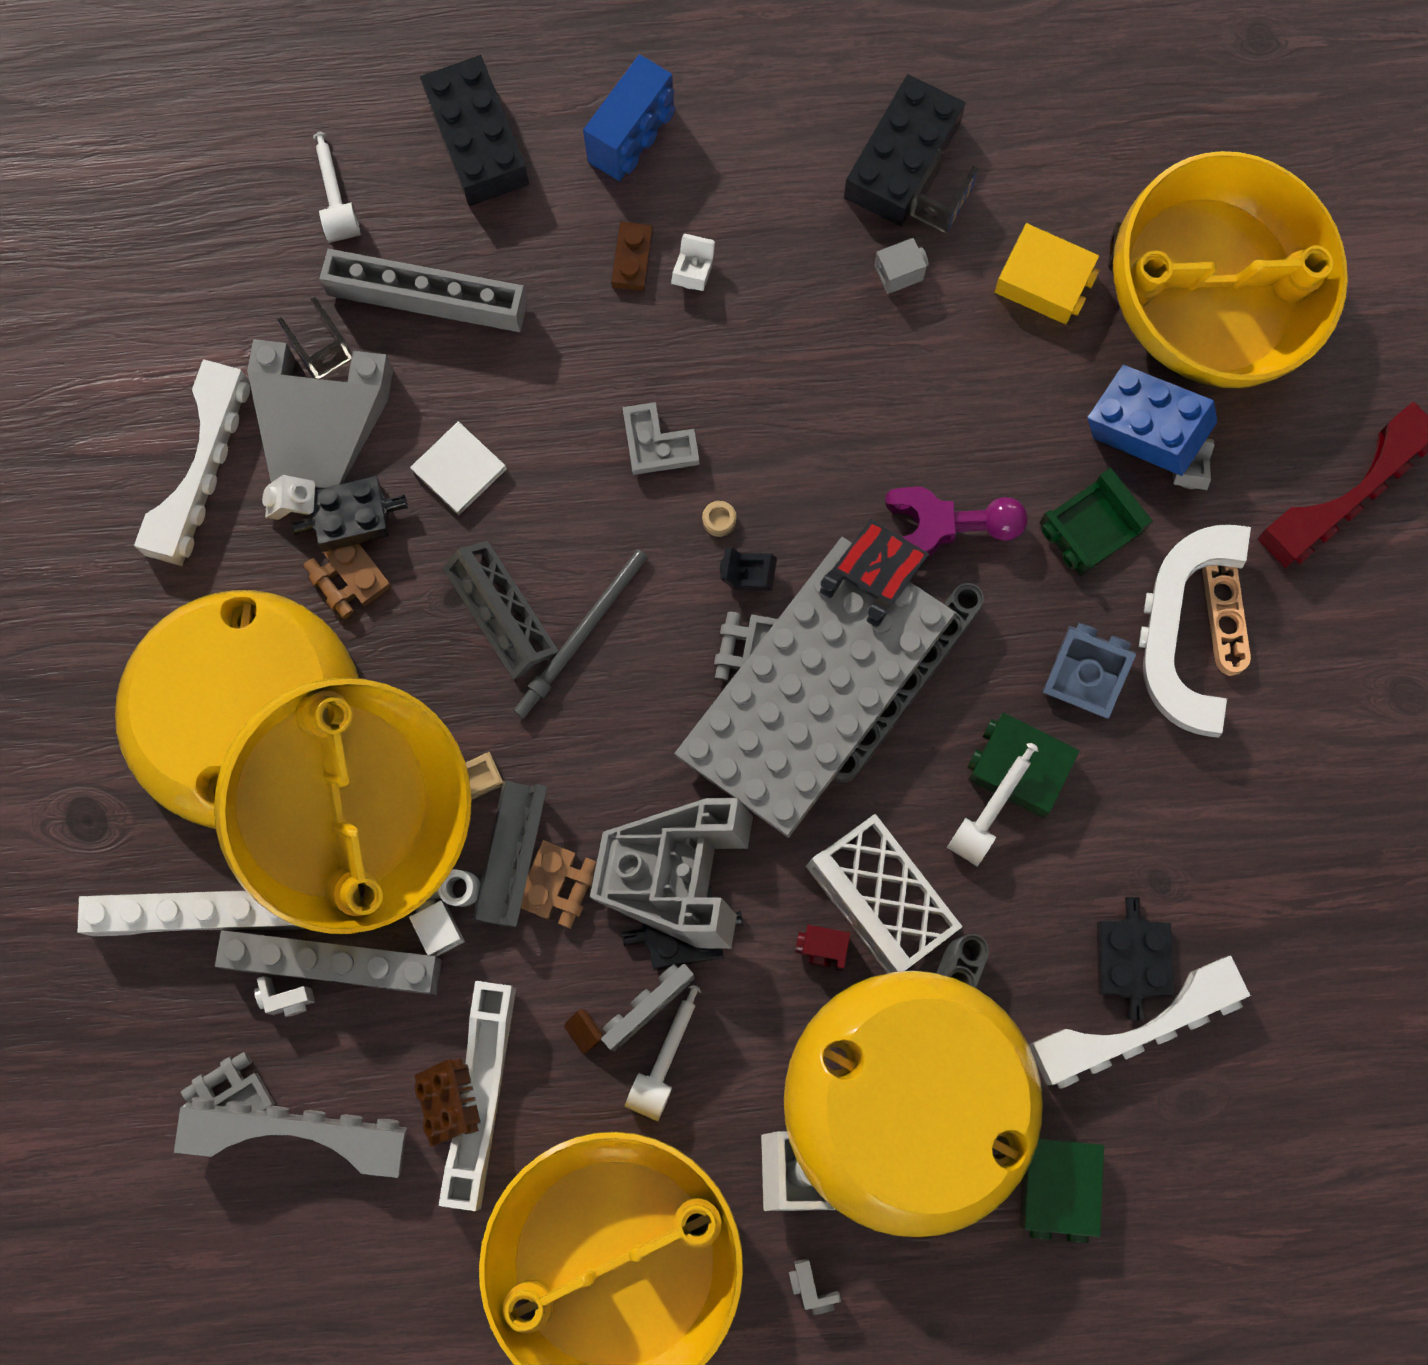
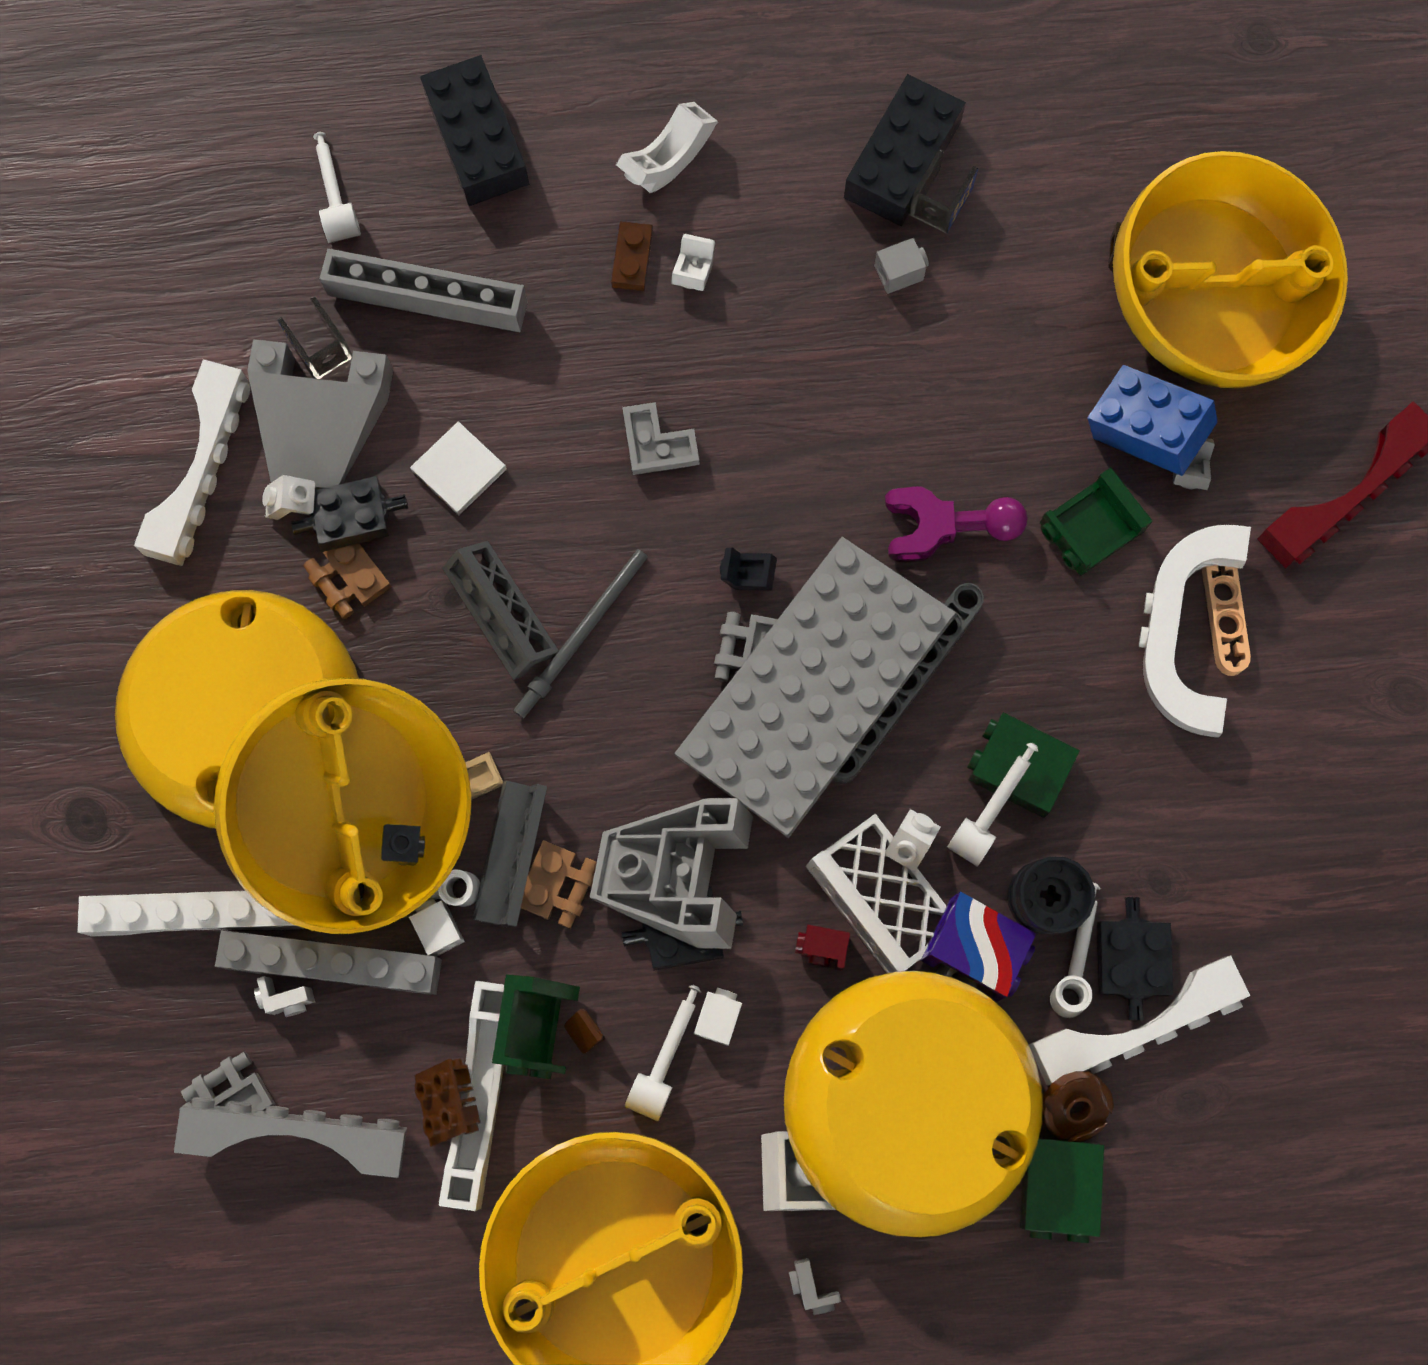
(402, 844): none -> black bracket
(530, 1024): none -> dark green panel
(629, 118): blue brick -> none
(646, 1006): light grey plate -> none
(671, 150): none -> white arch
(718, 1016): none -> white brick
(719, 518): tan tile -> none
(879, 566): flag -> none
(912, 840): none -> white bracket
(981, 945): none -> panel
(1047, 274): yellow brick -> none
(1064, 1094): none -> reddish brown tile
(1068, 885): none -> black wheel
(1074, 979): none -> white piece
(1090, 670): sand blue plate -> none

